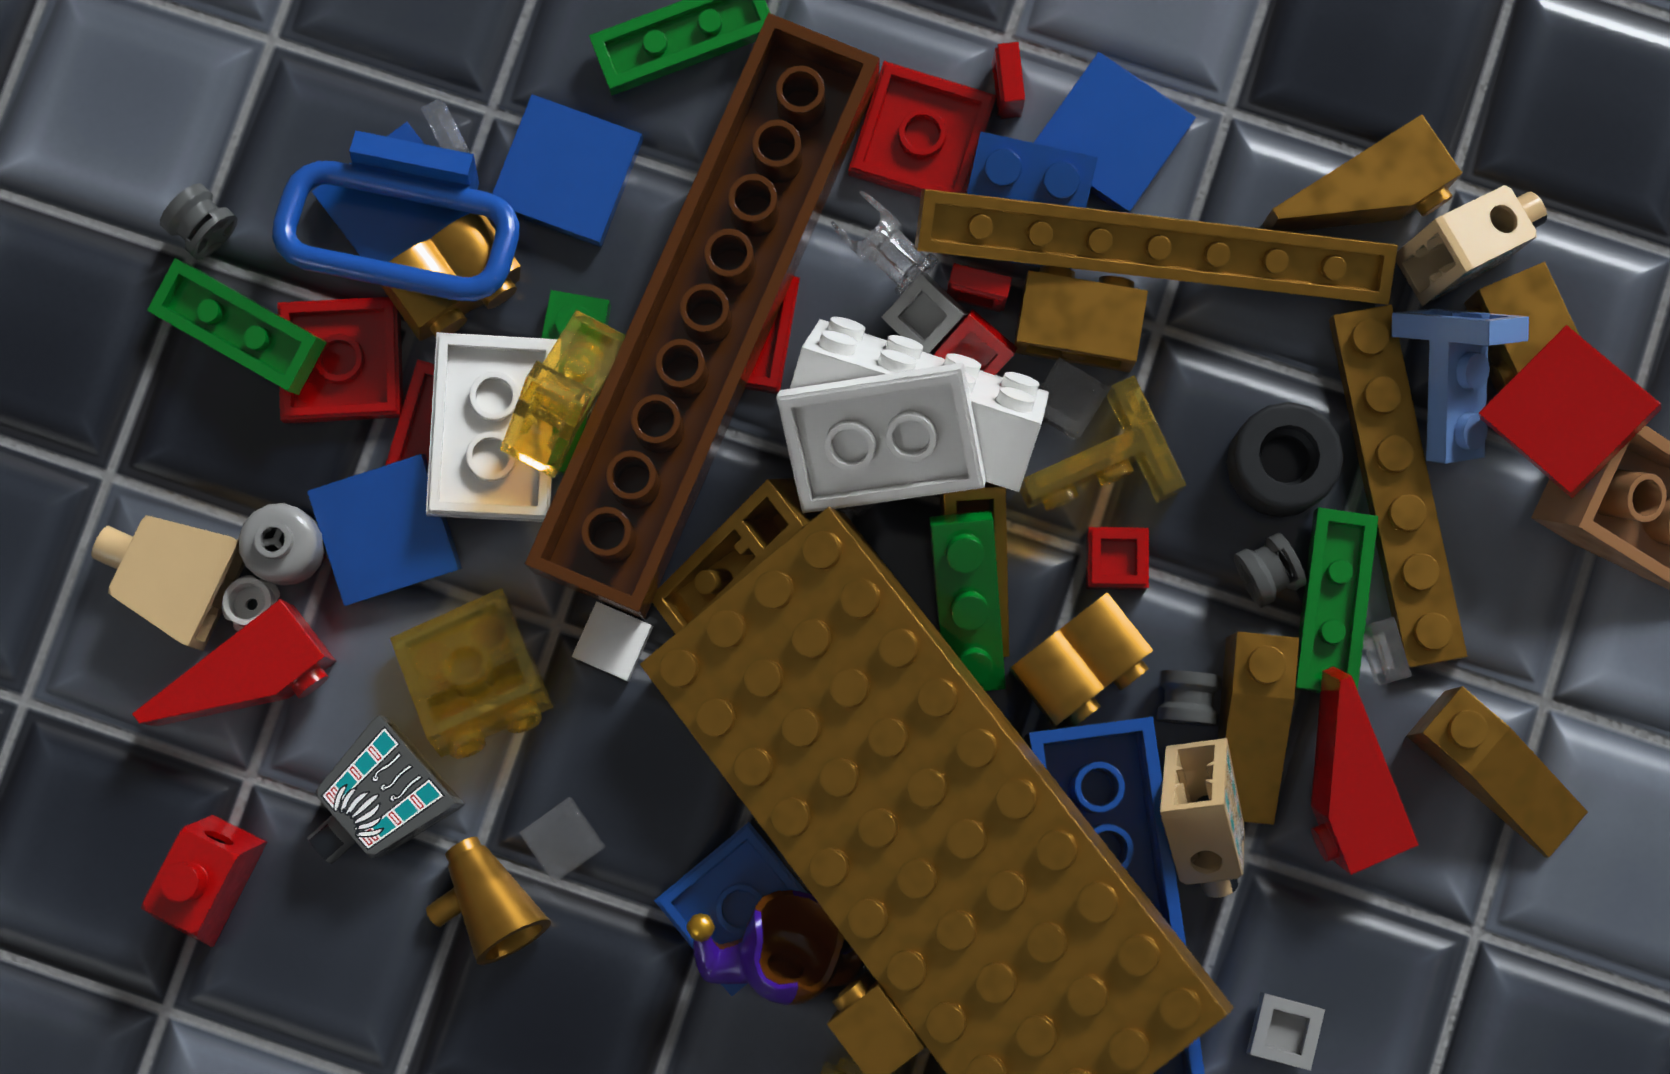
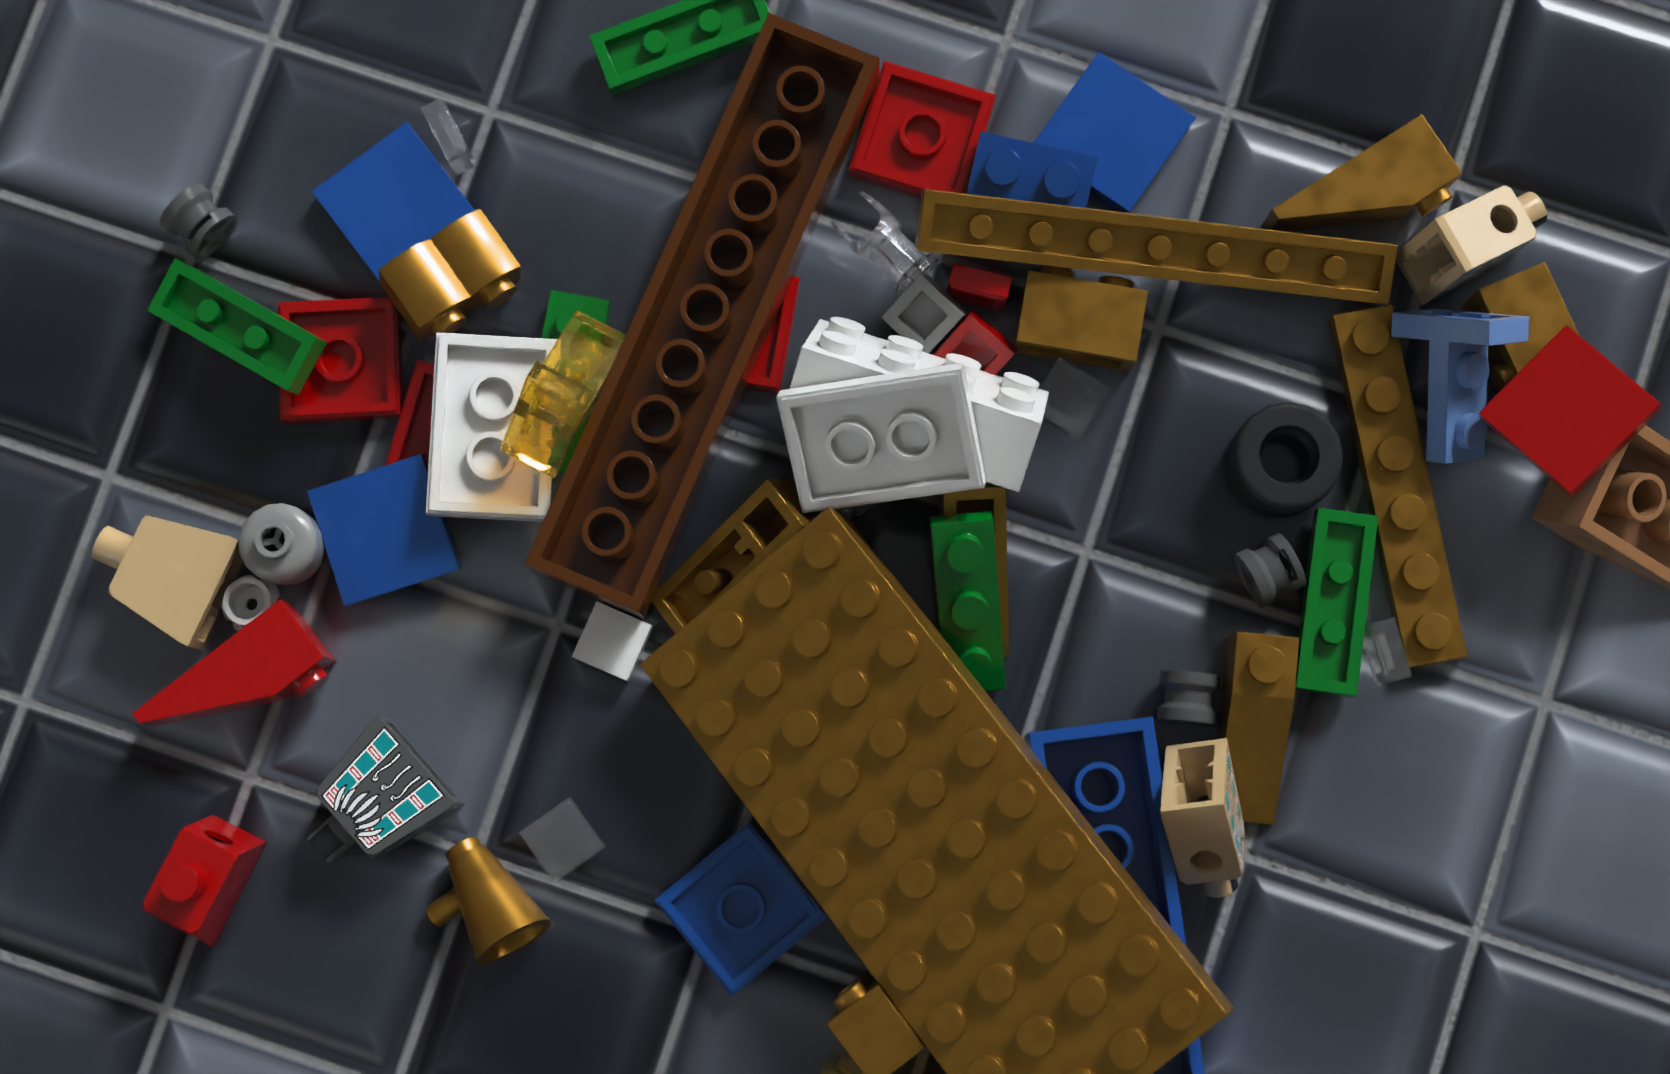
(407, 173): blue bar -> none
(471, 675): clear yellow plate -> none
(567, 169): blue tile -> none
(785, 952): reddish brown piece -> none
(1008, 80): red tile -> none
(1082, 661): pearl gold brick -> none
(1113, 458): clear yellow bracket -> none
(1117, 558): red tile -> none
(1285, 1031): light grey plate -> none
(1352, 786): red slope -> none
(1498, 769): pearl gold slope -> none

